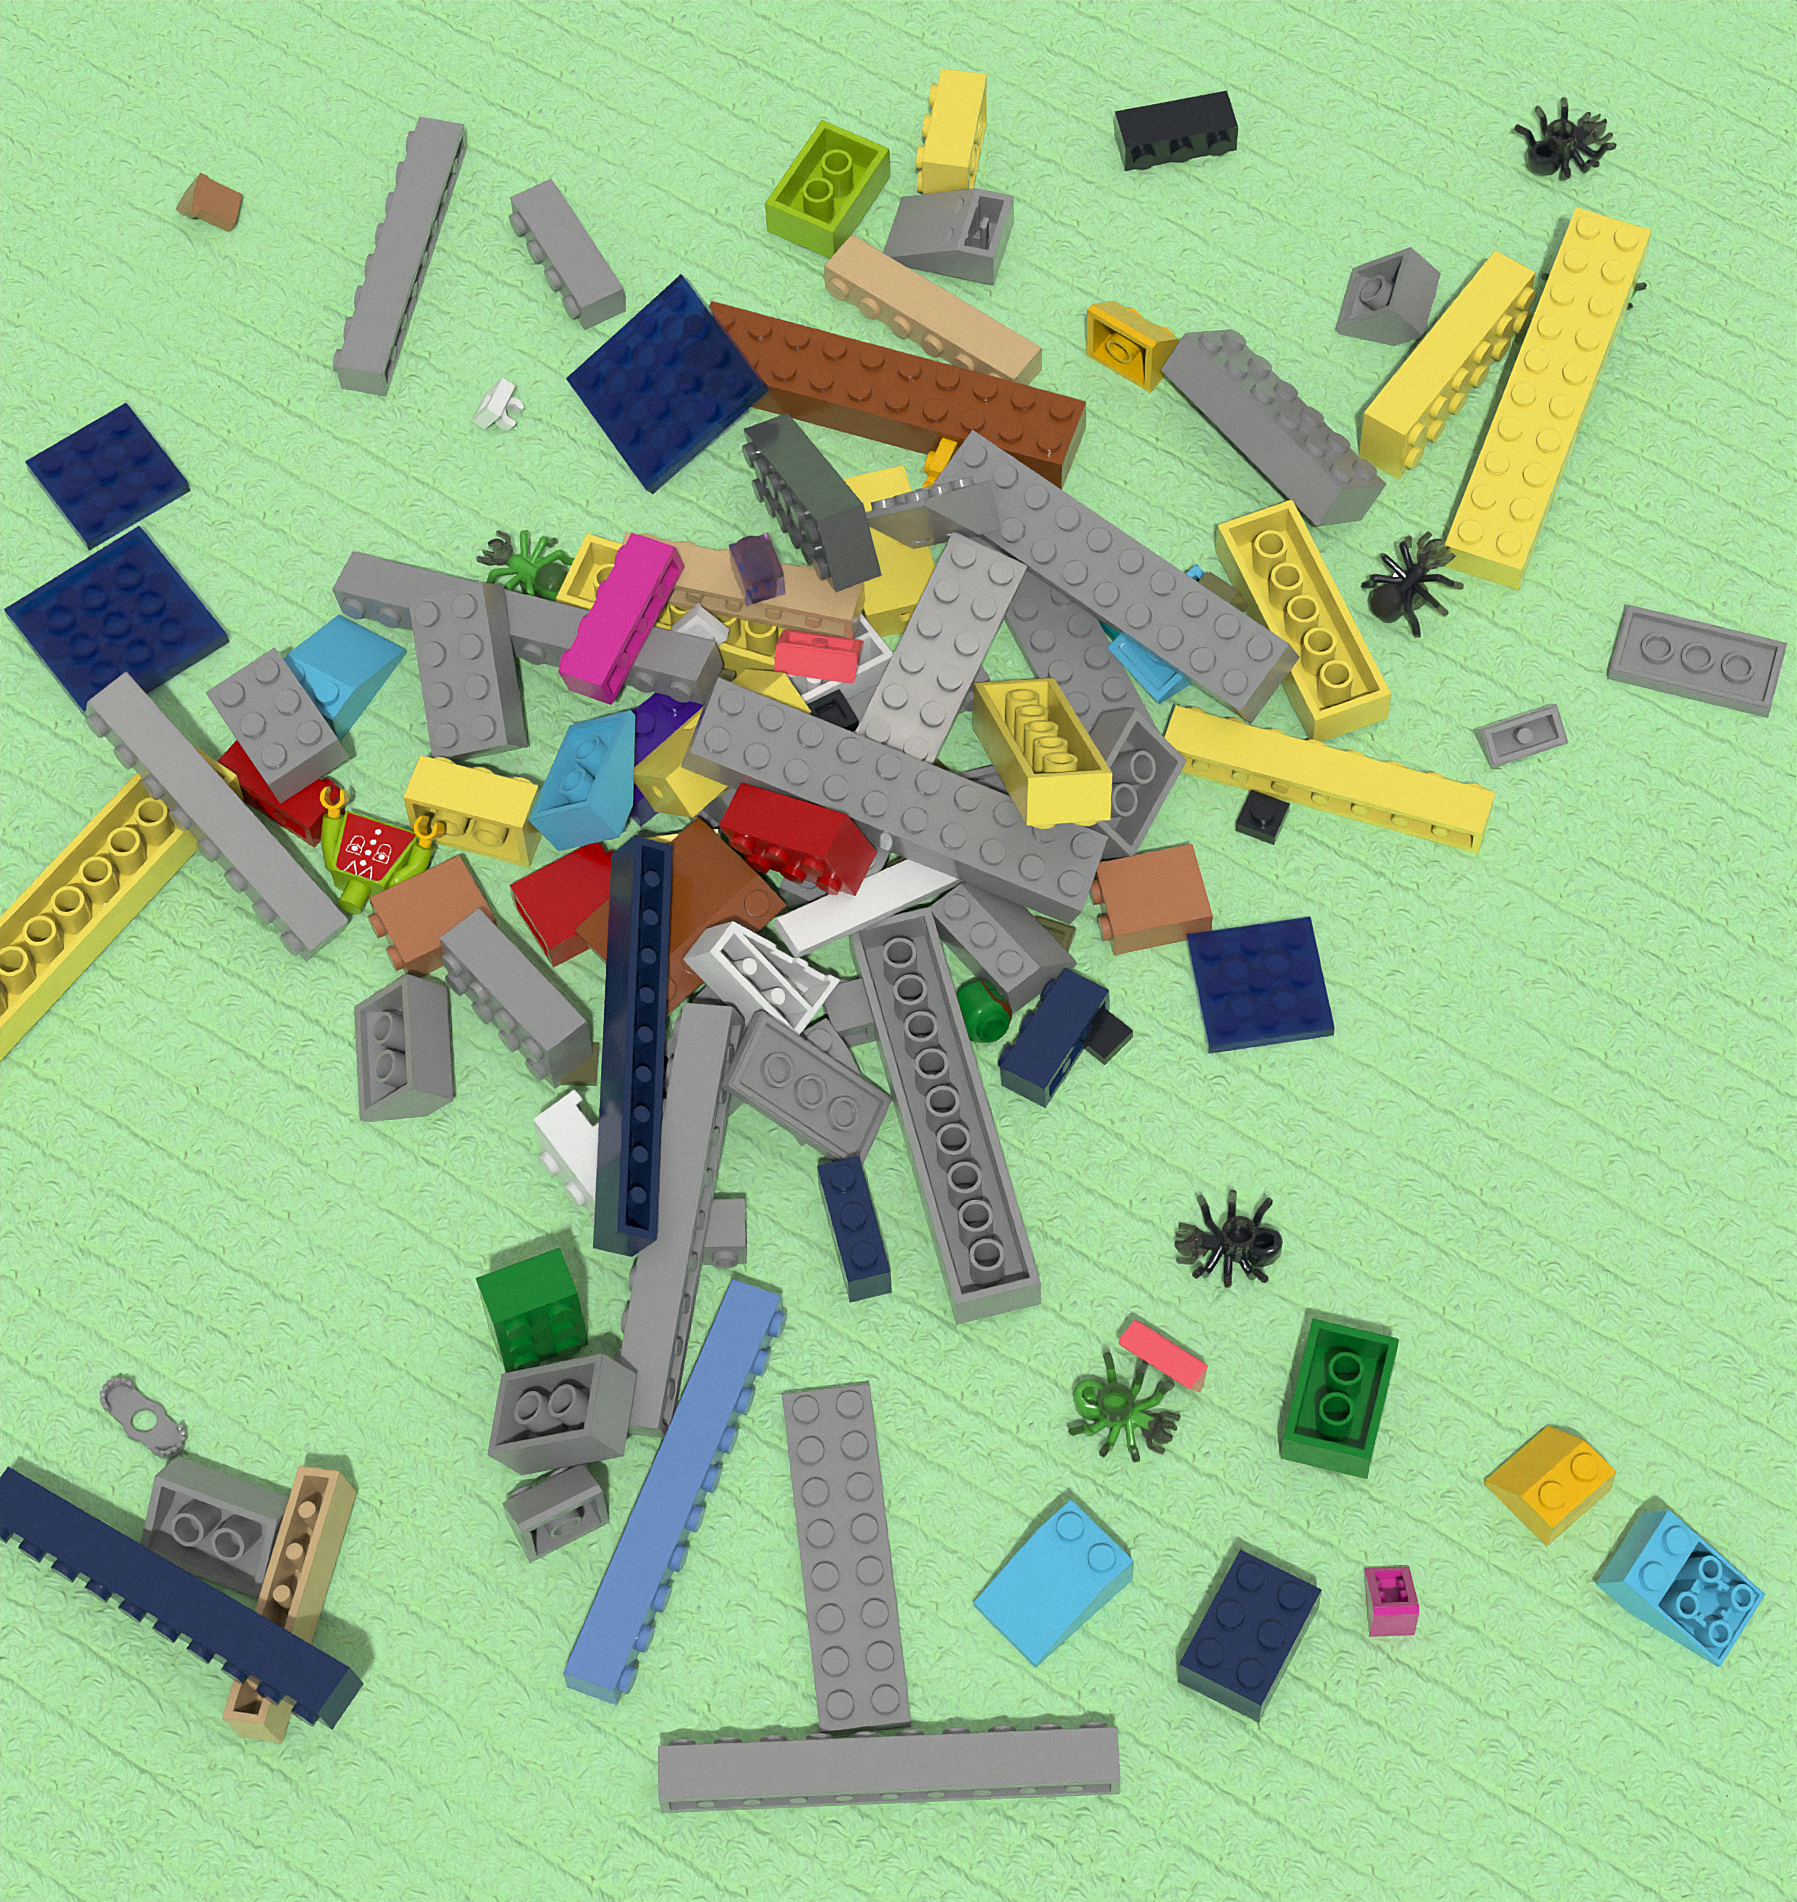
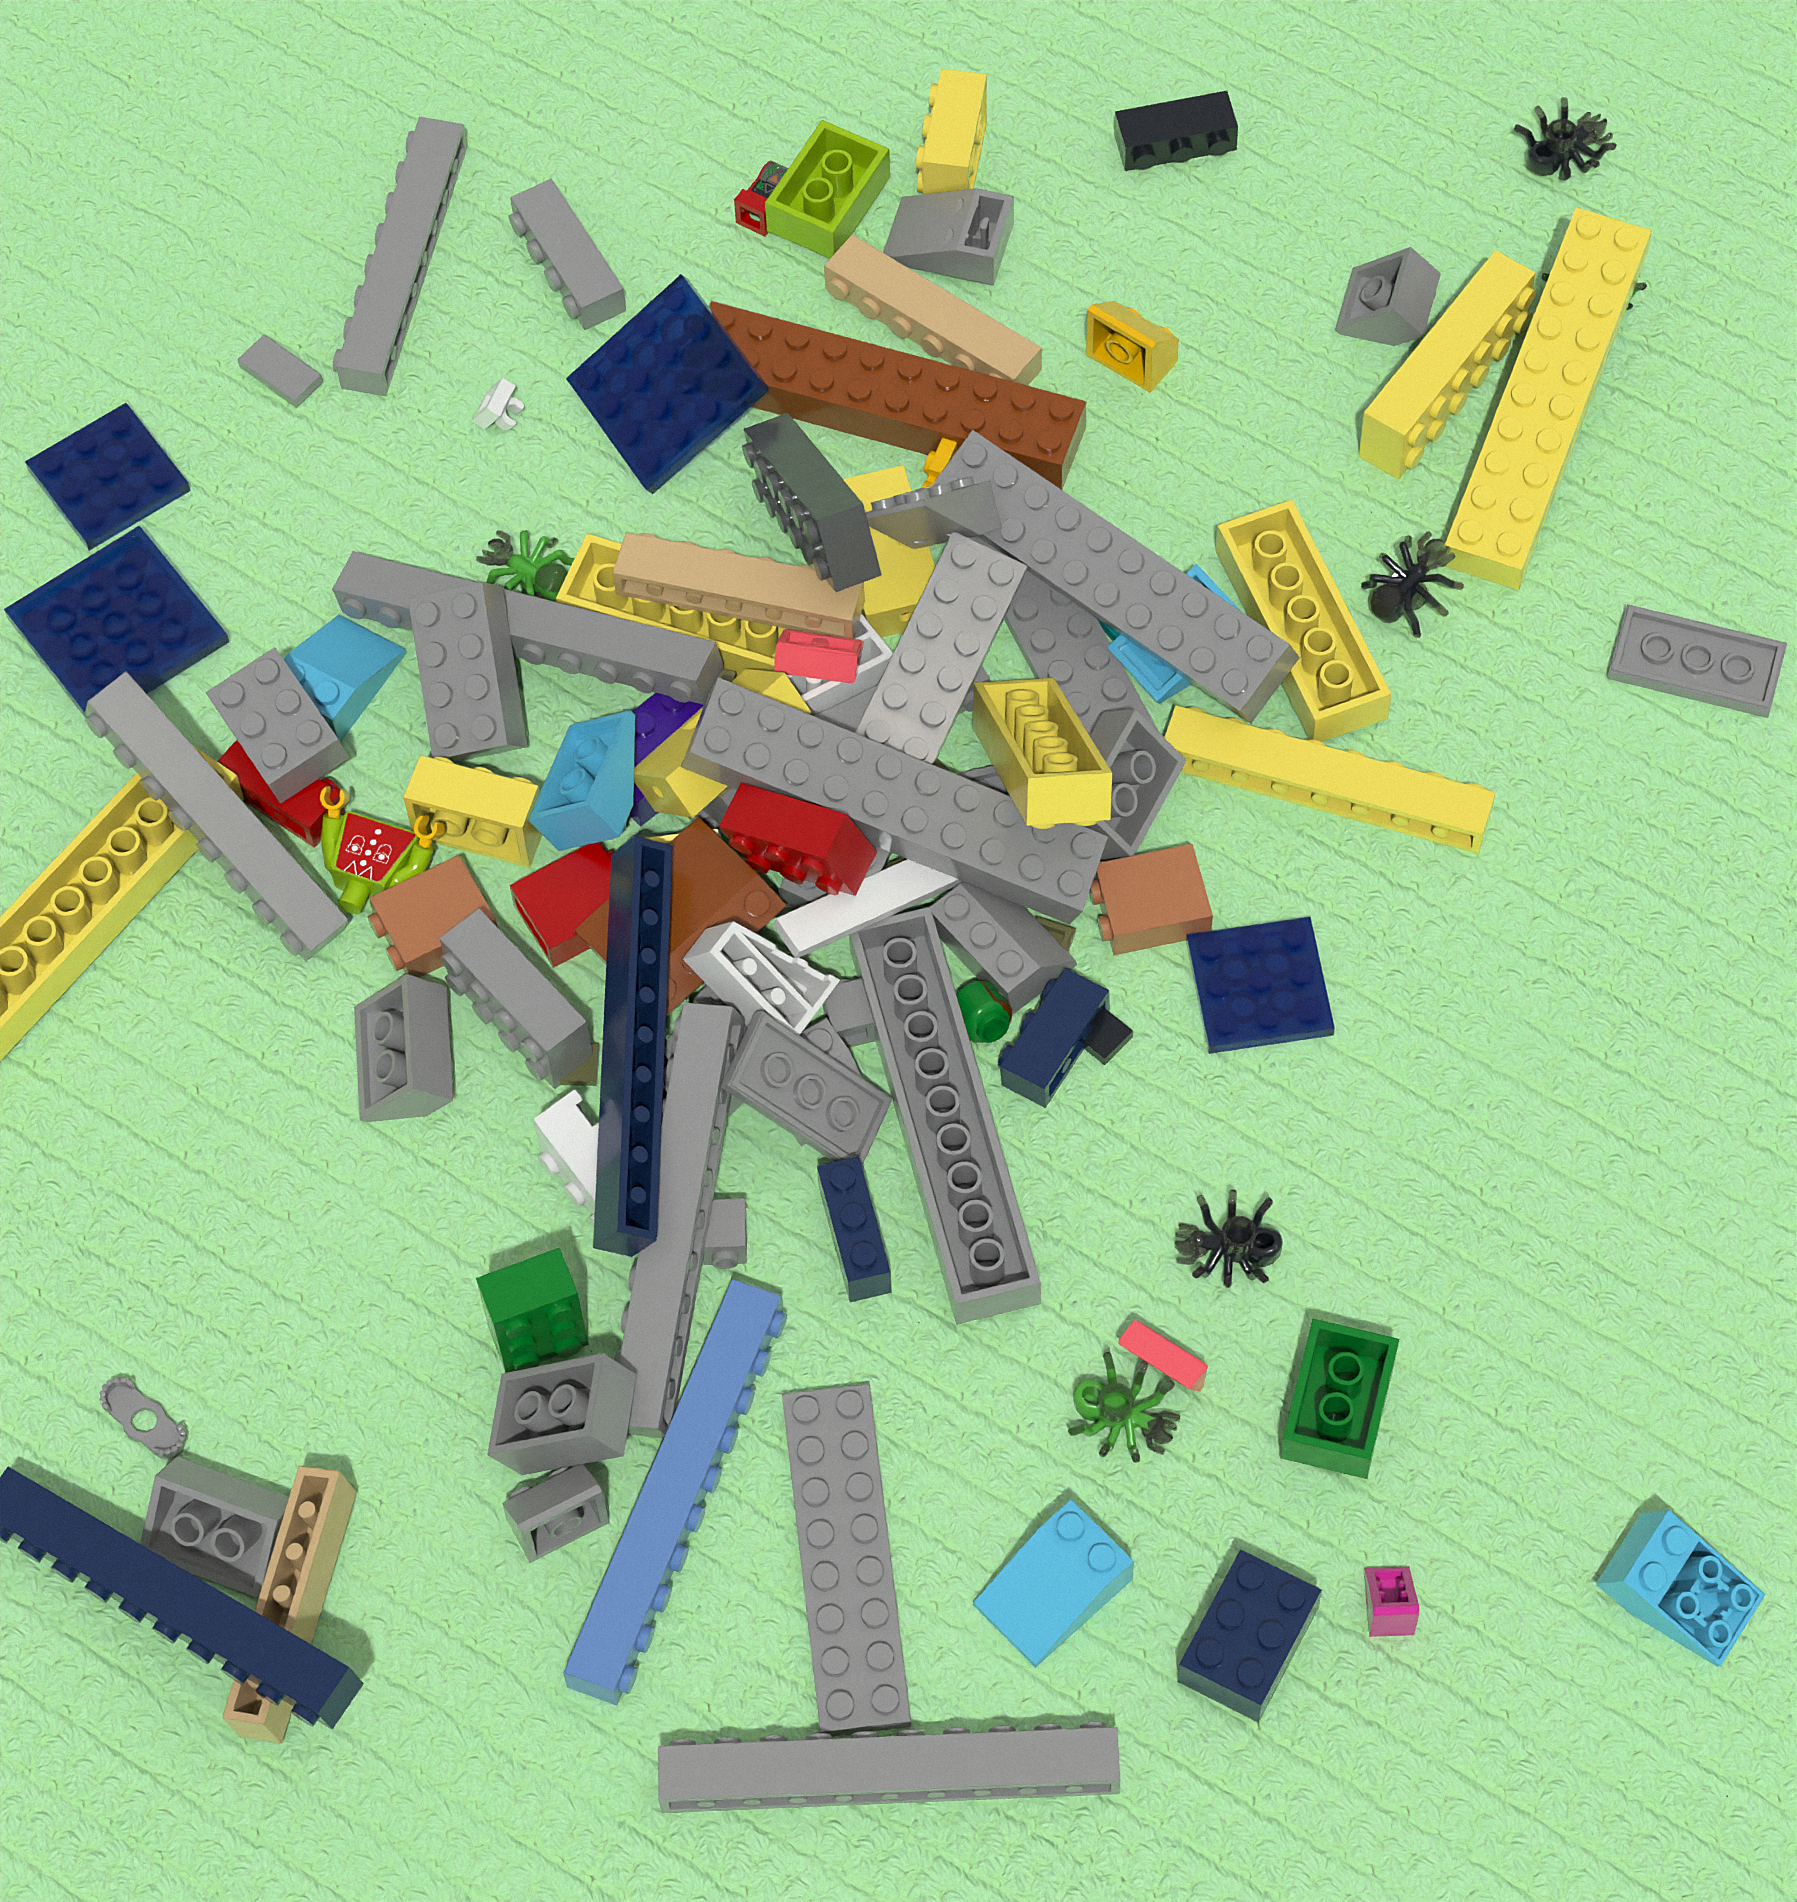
(210, 203): medium nougat tile -> none
(280, 371): none -> light grey tile
(620, 618): dark pink brick -> none
(701, 624): white tile -> none
(754, 198): none -> red leg
(756, 569): clear purple brick -> none
(834, 710): black plate -> none
(1224, 591): olive tile -> none
(1262, 817): black plate -> none
(1274, 426): light grey brick -> none
(1521, 735): light grey slope -> none
(1552, 1482): yellow slope -> none

